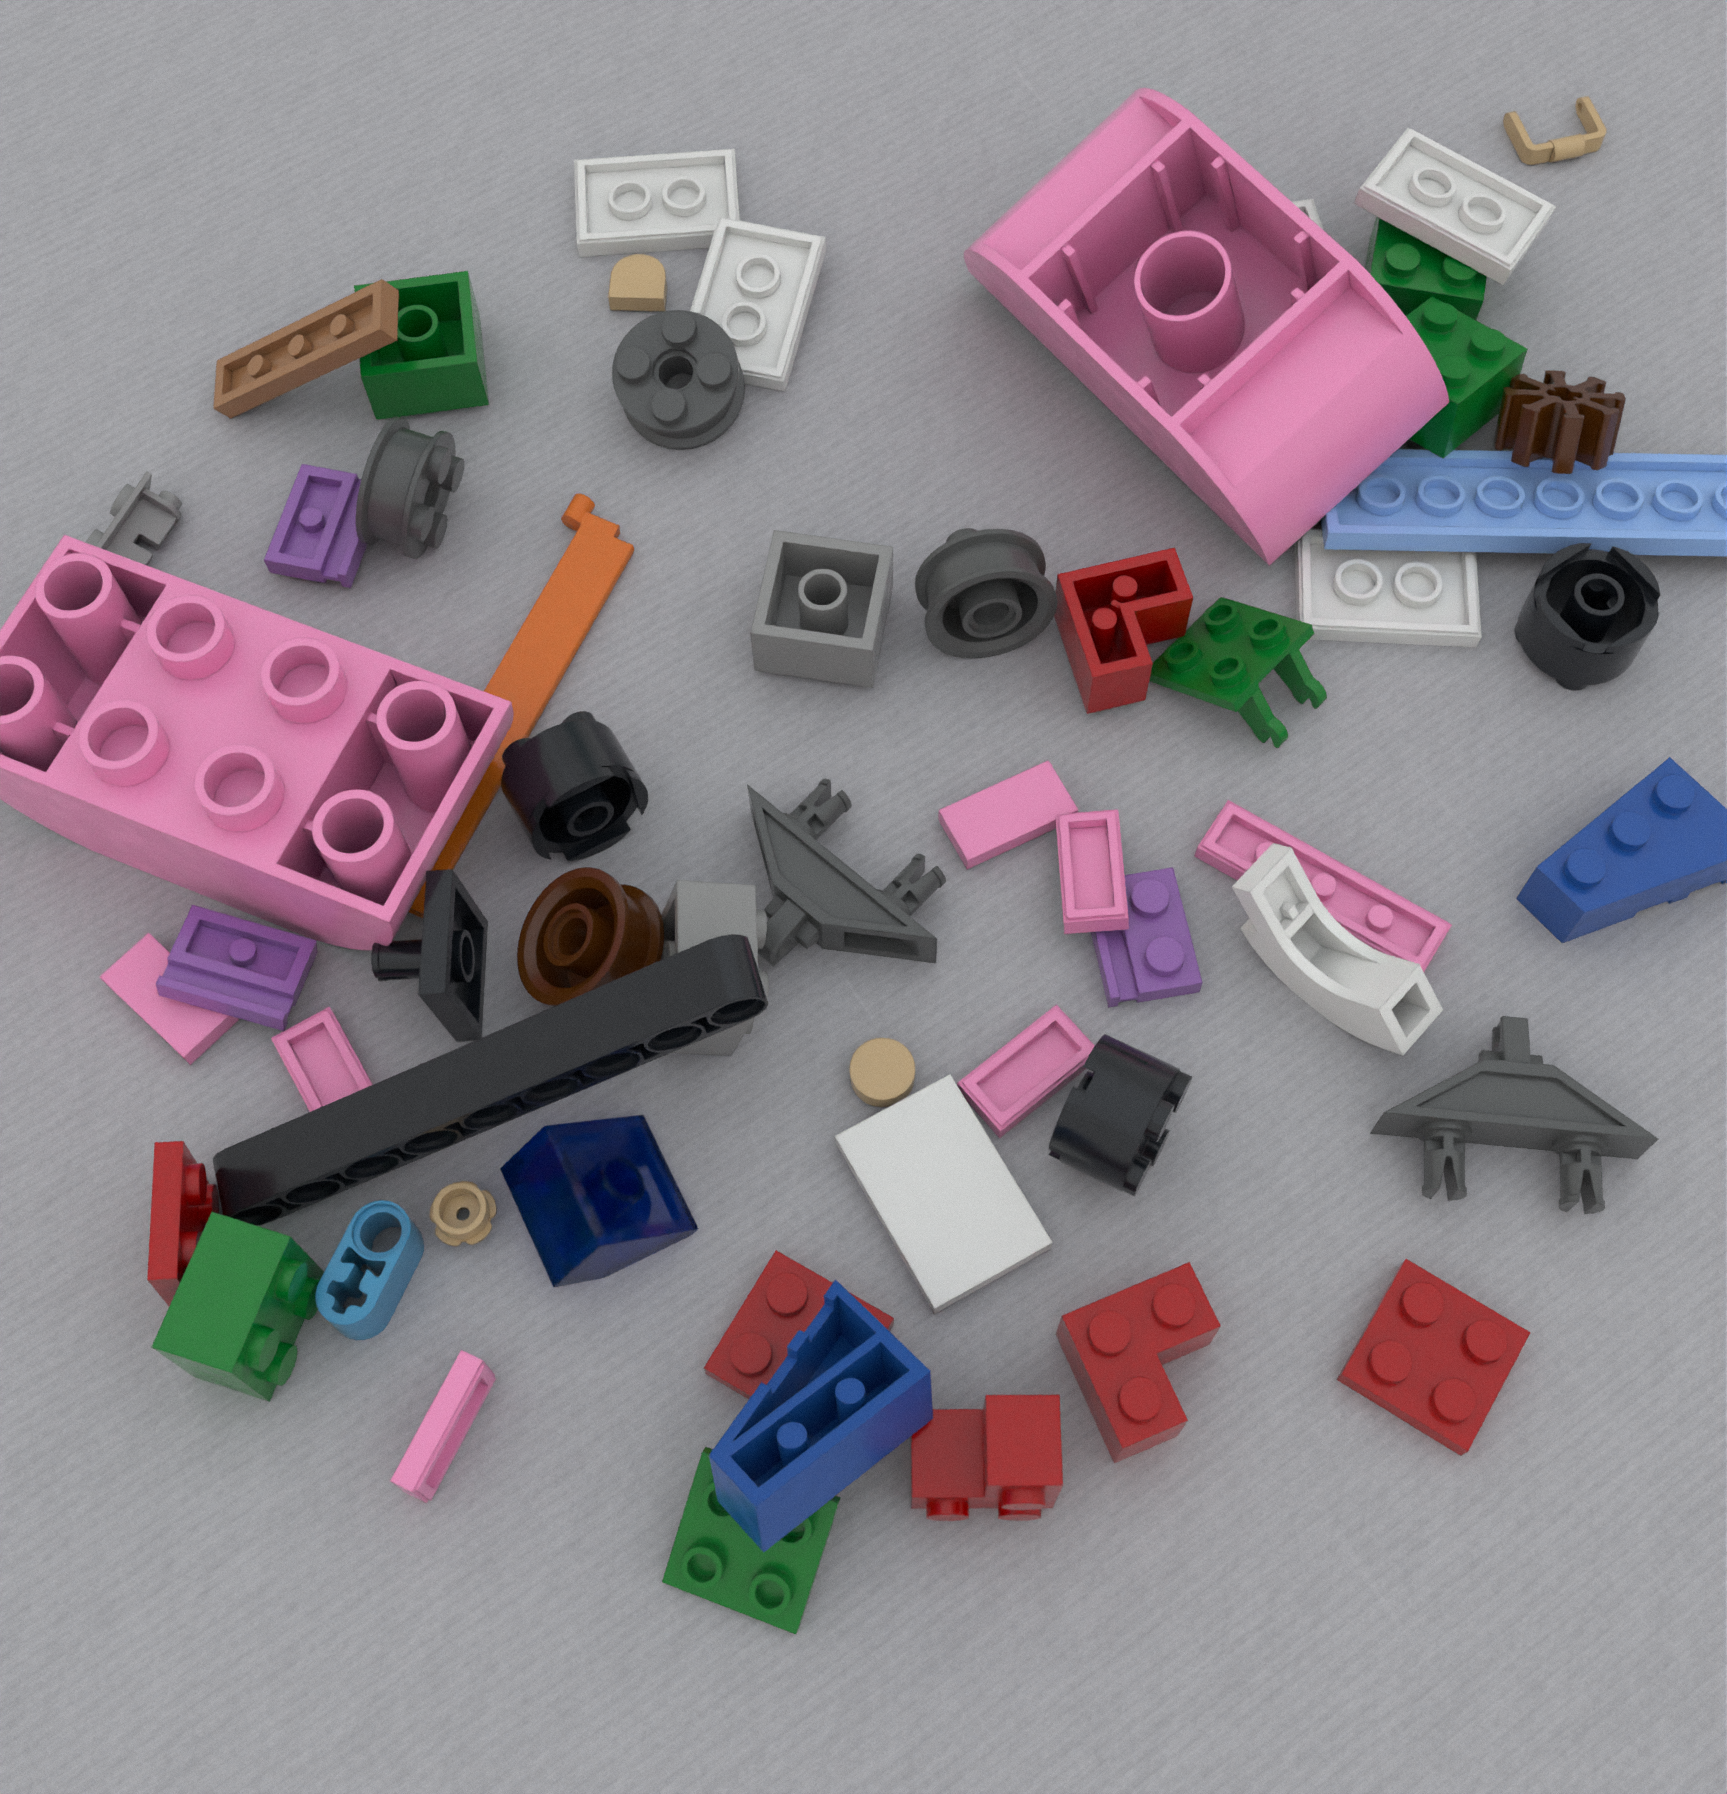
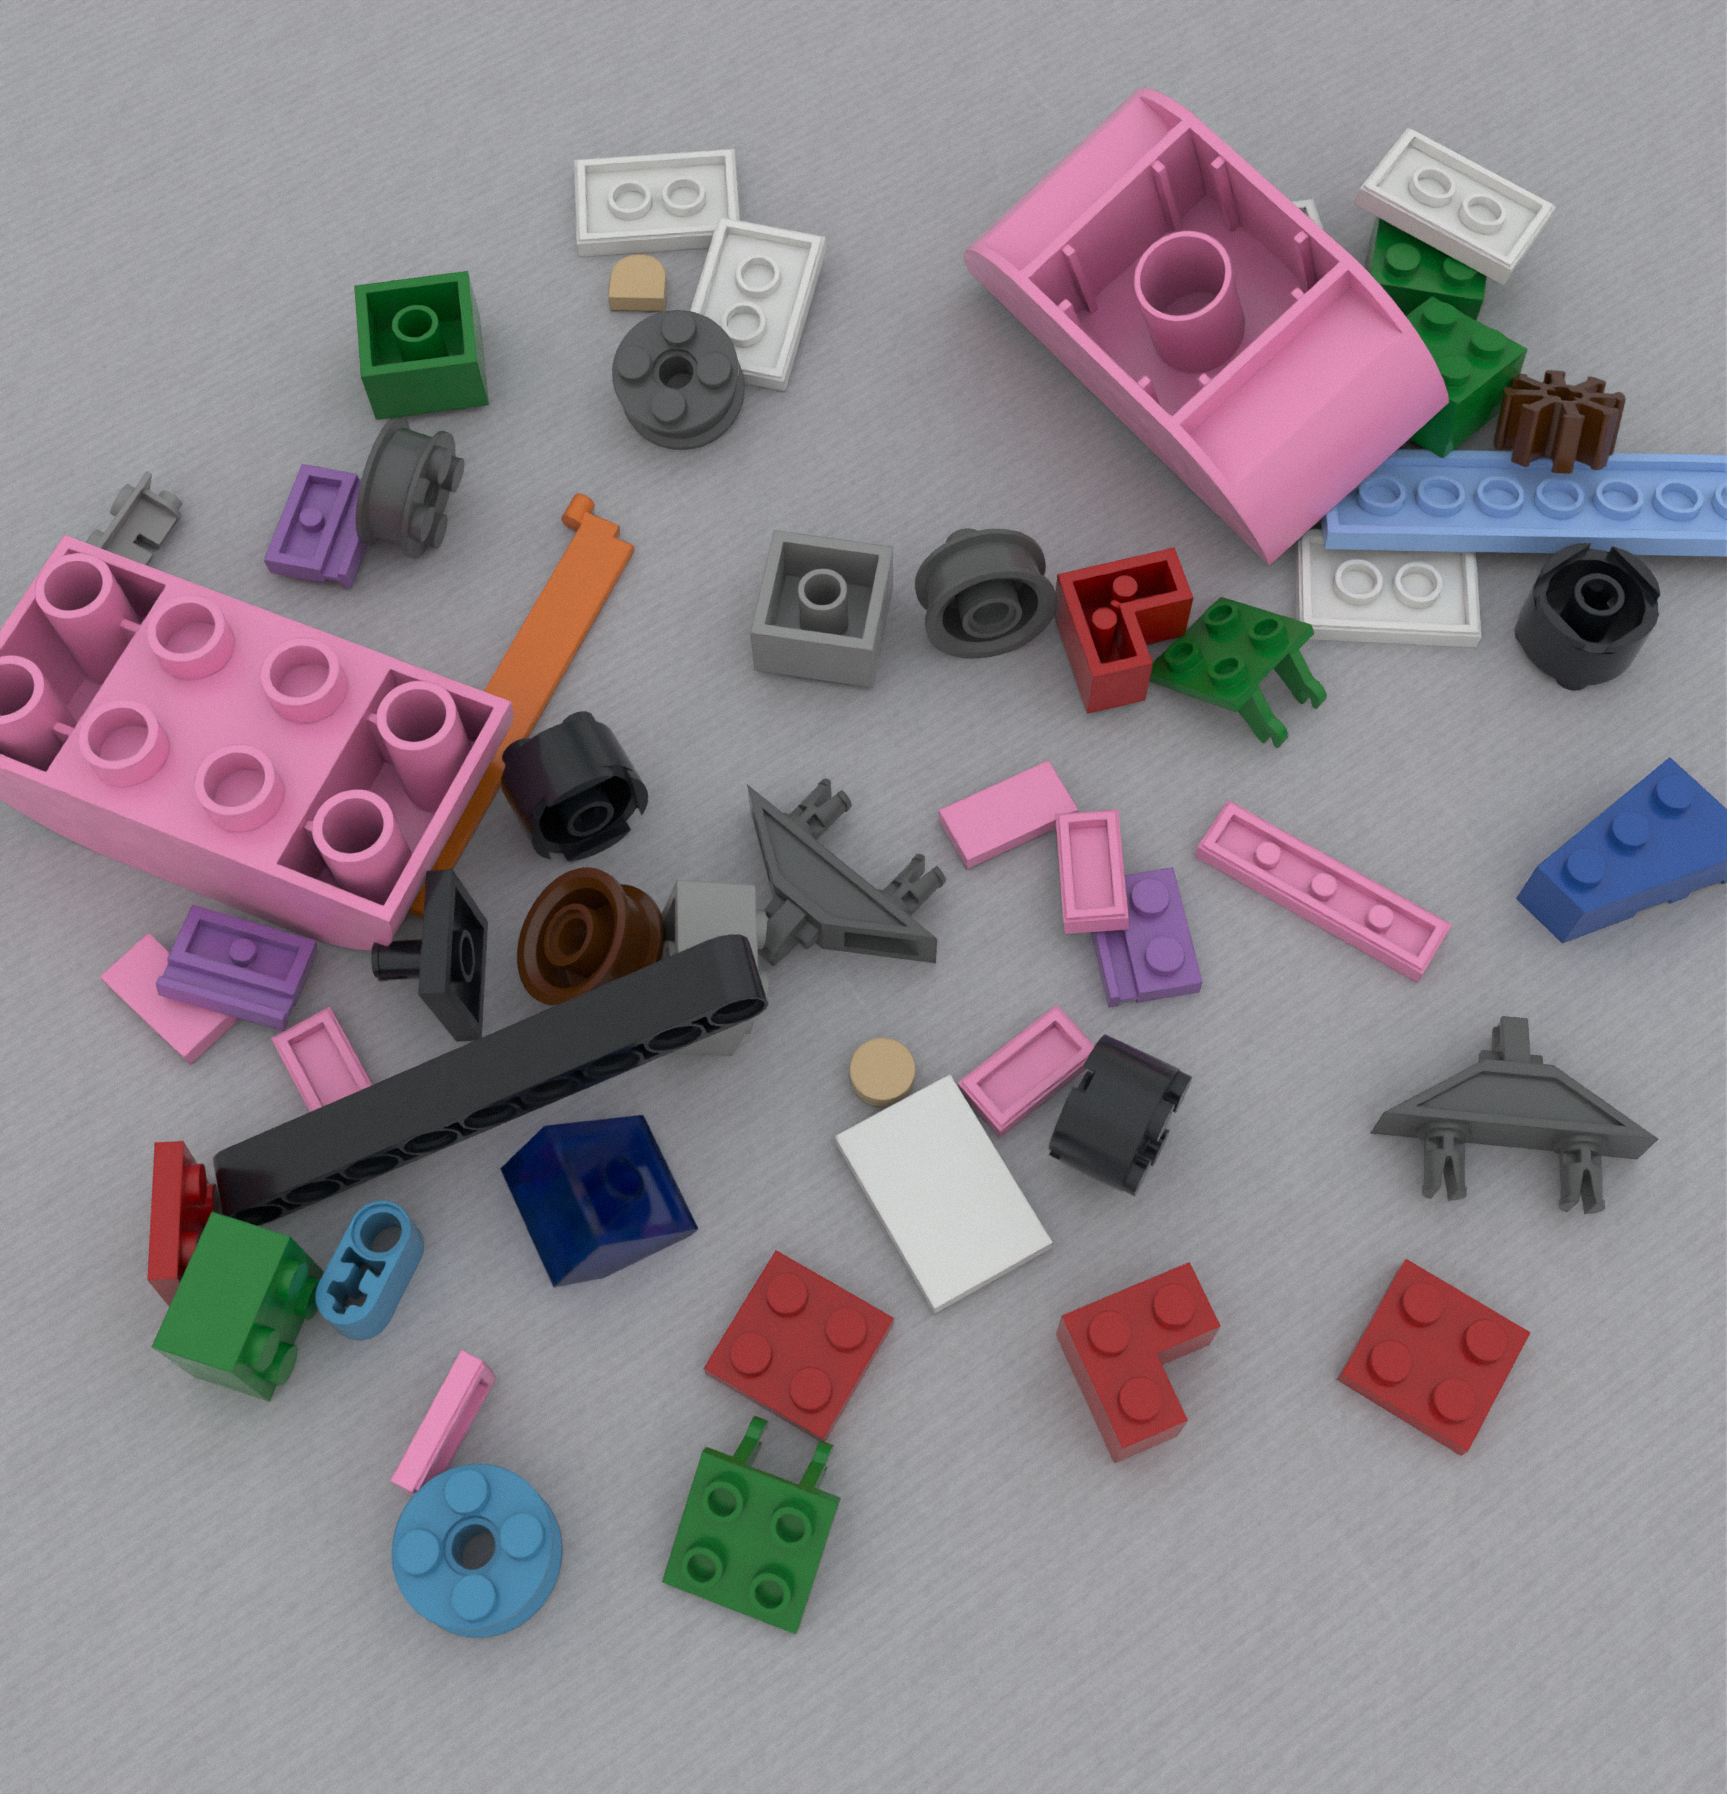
(307, 349): medium nougat plate -> none
(438, 1527): none -> dark azure wheel
(458, 1197): tan plate -> none
(820, 1420): blue wedge -> none
(989, 1459): red brick -> none
(1324, 964): white arch -> none
(1559, 148): tan piece -> none

